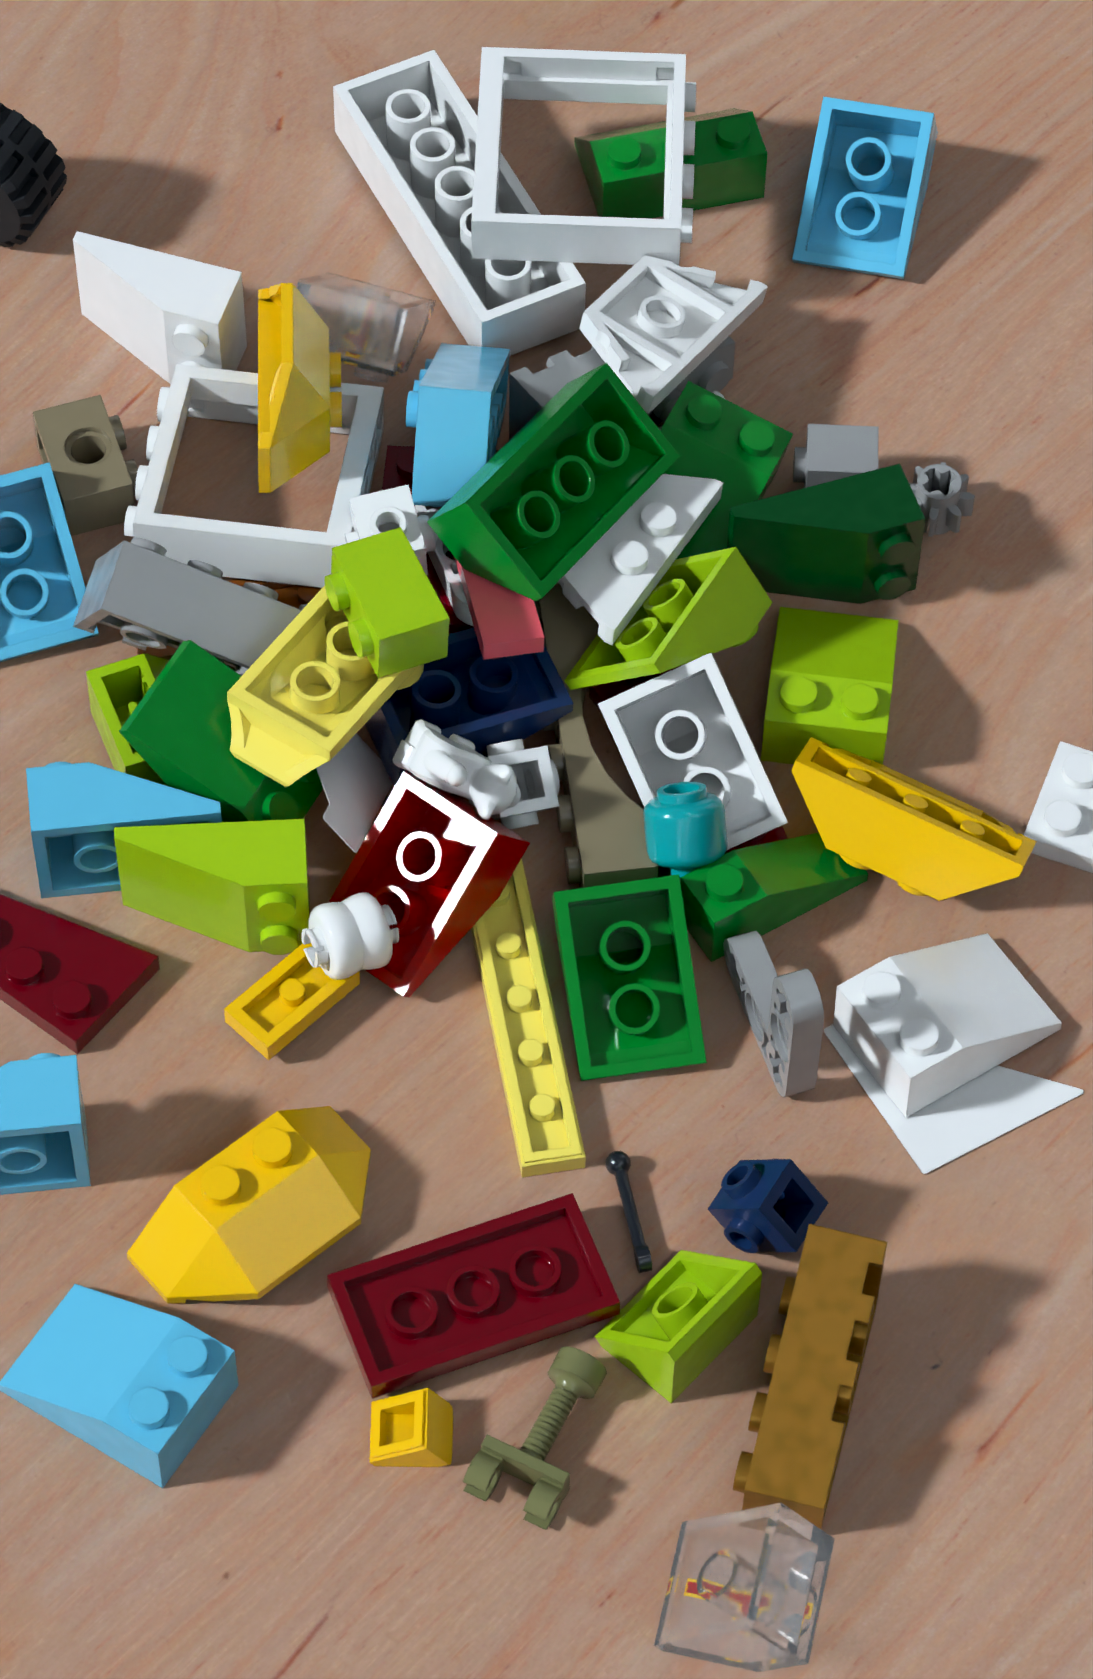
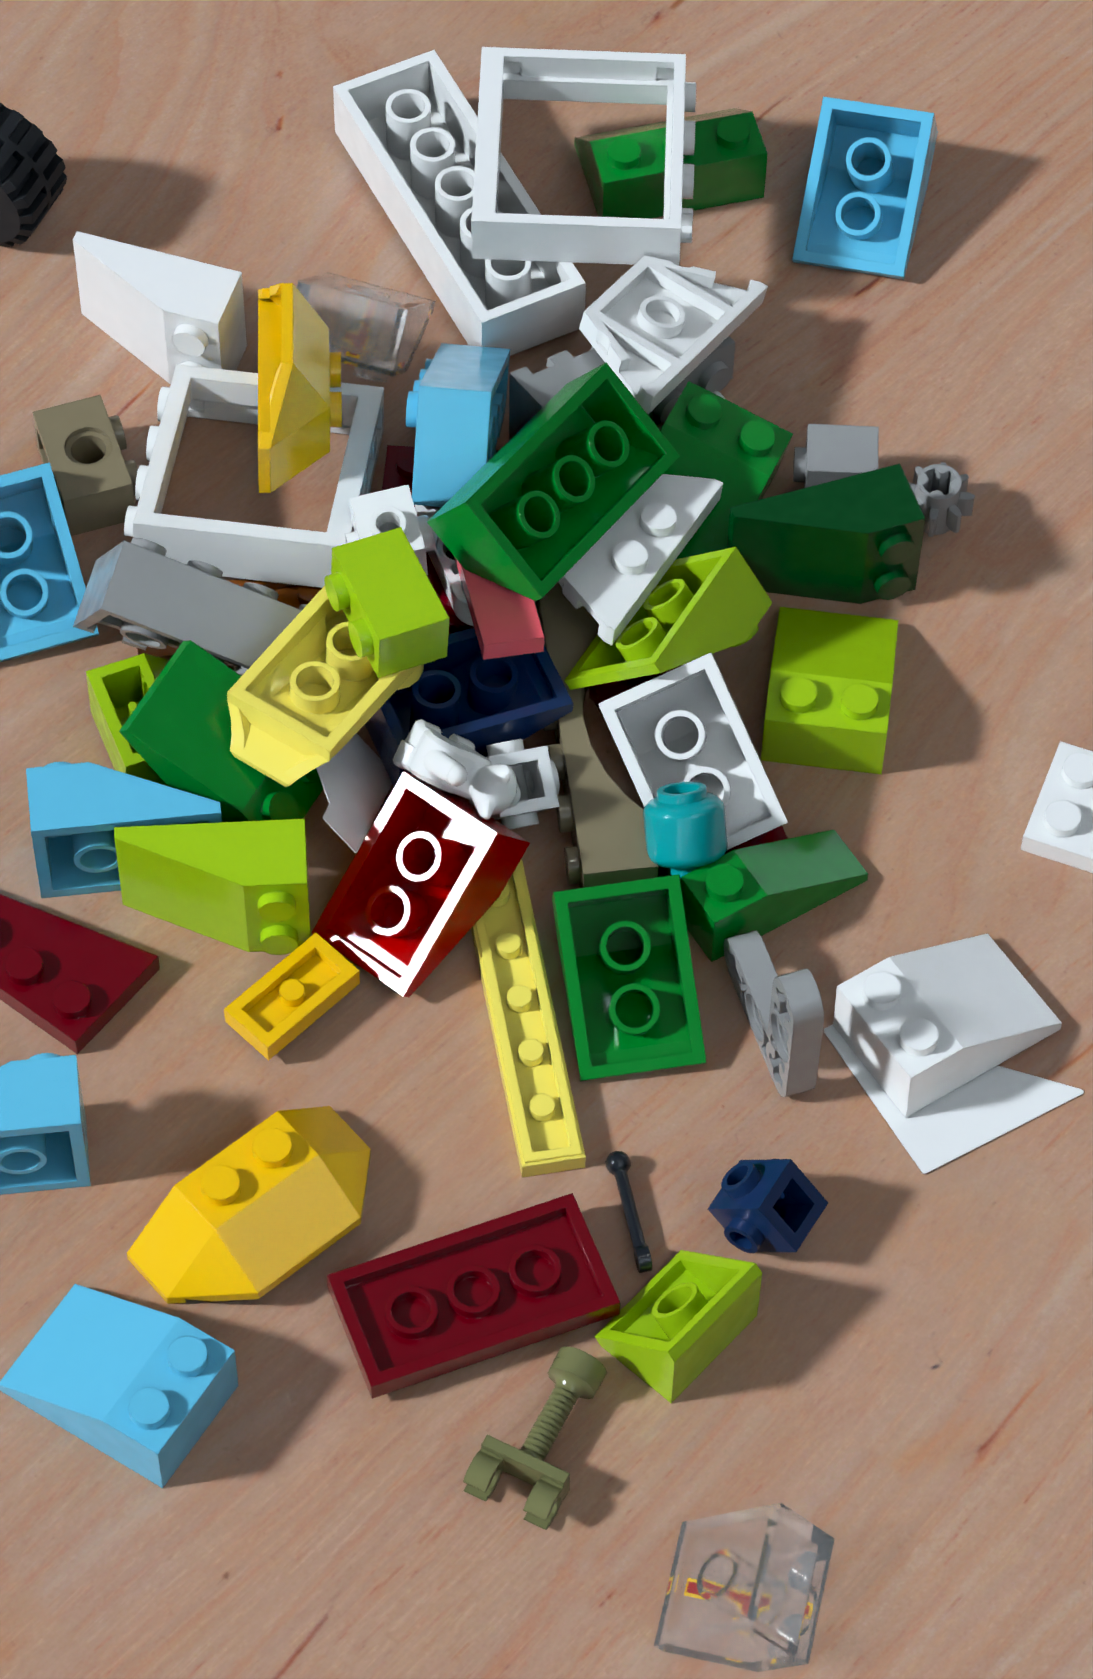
(350, 936): white piece -> none
(411, 1430): yellow slope -> none
(812, 1373): pearl gold wedge -> none
(905, 827): yellow wedge -> none

